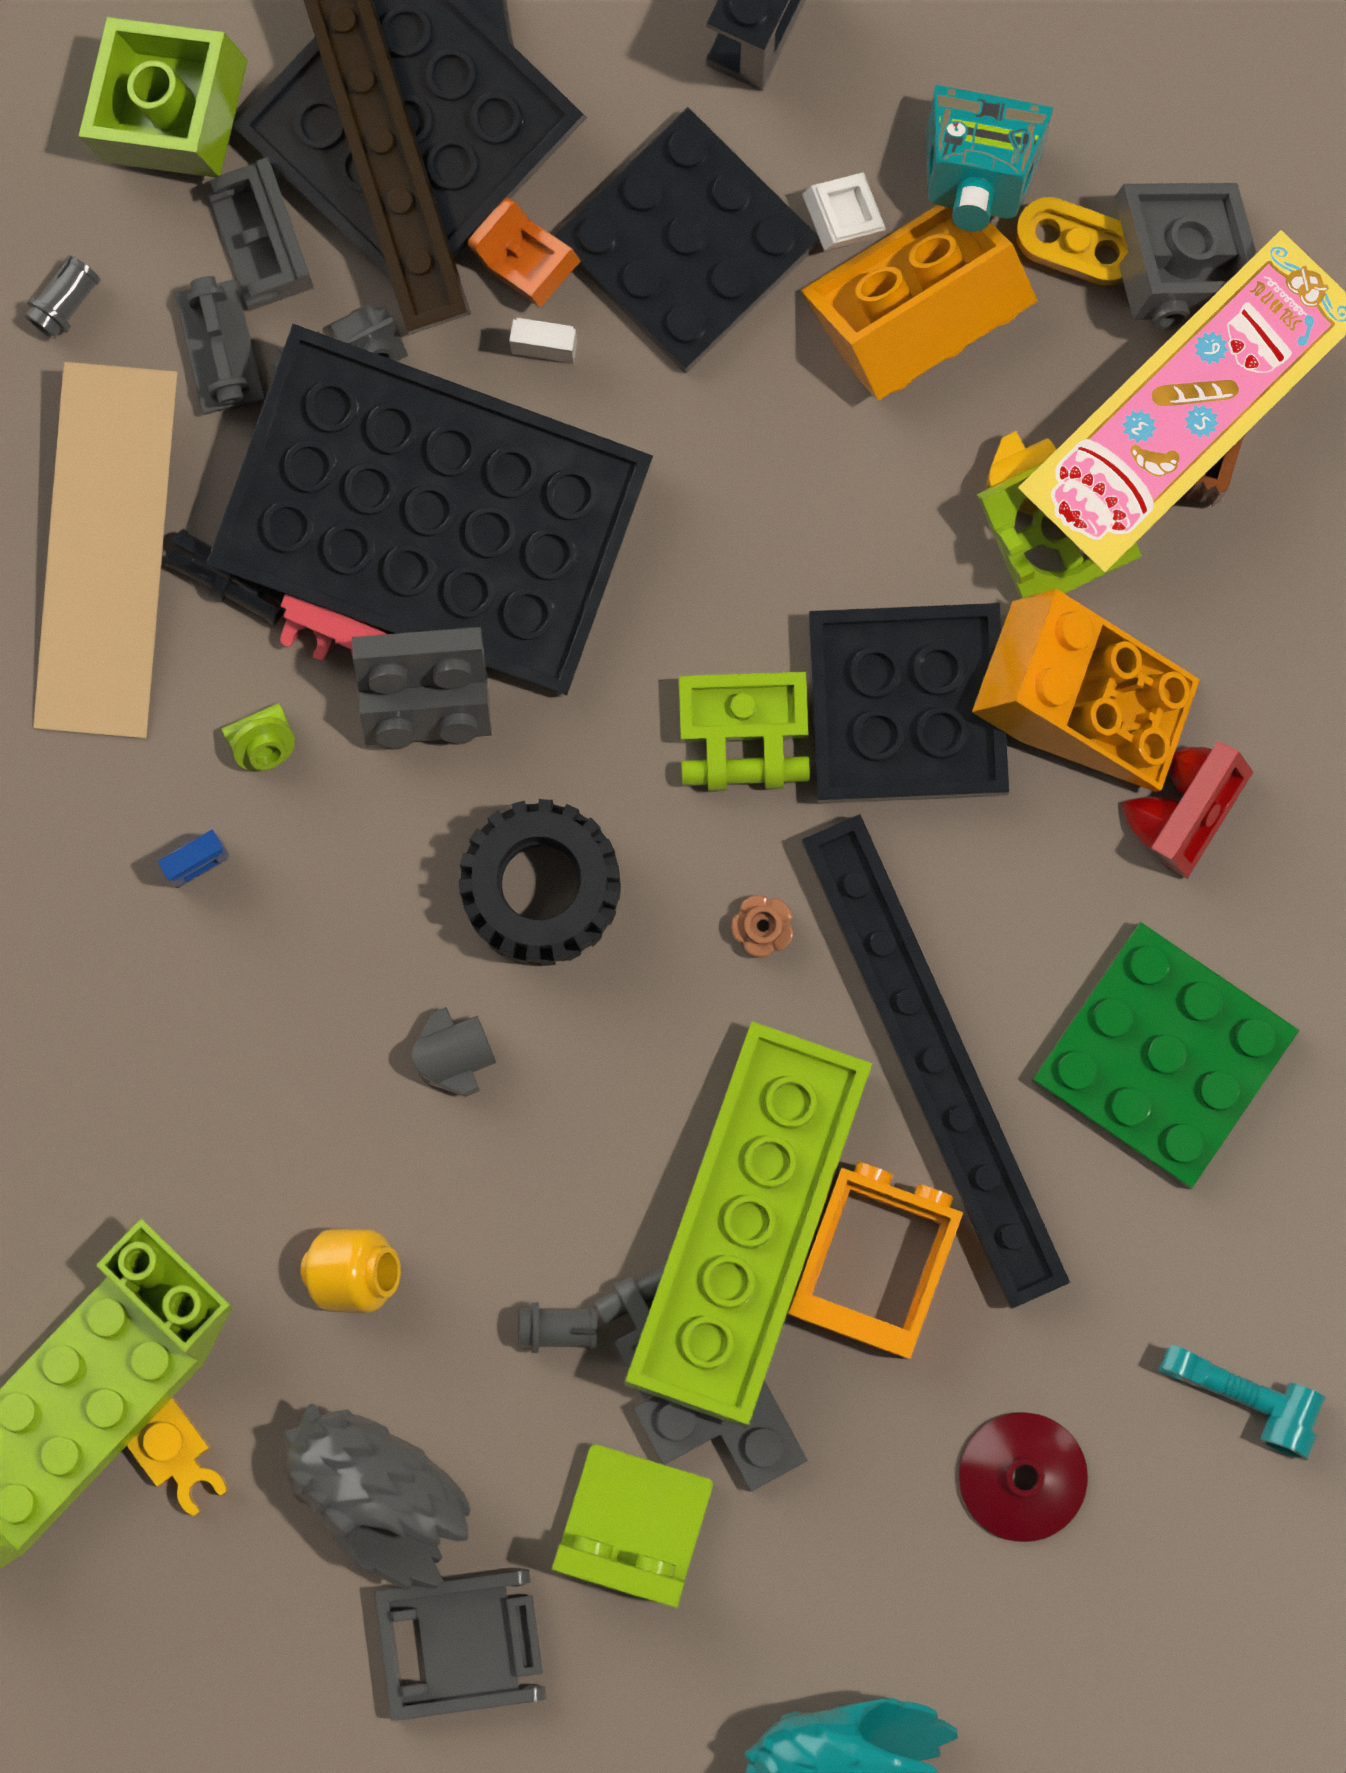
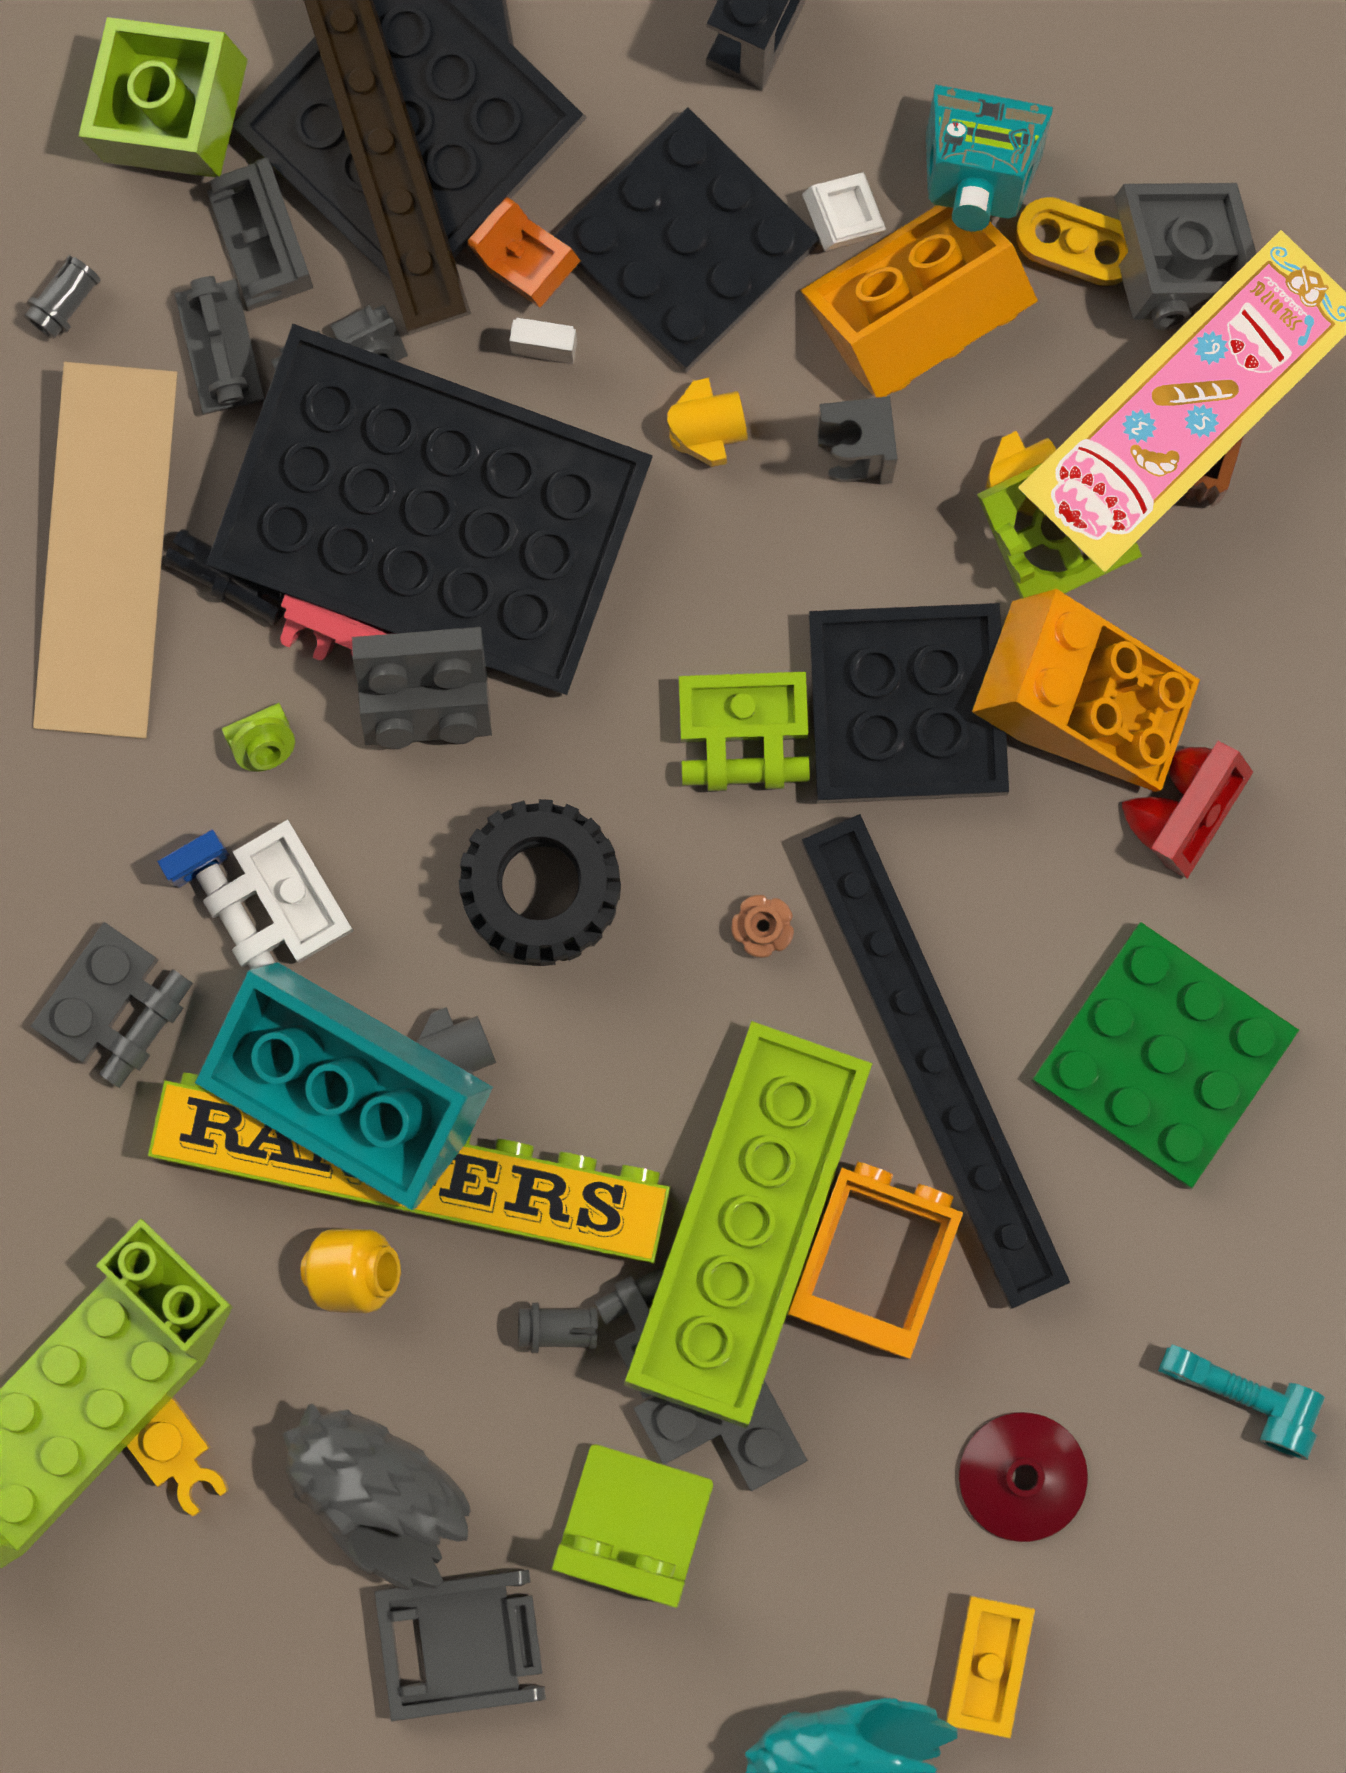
(96, 994): none -> dark grey plate
(290, 890): none -> white plate
(342, 1084): none -> teal slope
(479, 1188): none -> brick
(705, 423): none -> yellow piece
(862, 433): none -> dark grey hinge
(990, 1666): none -> yellow plate

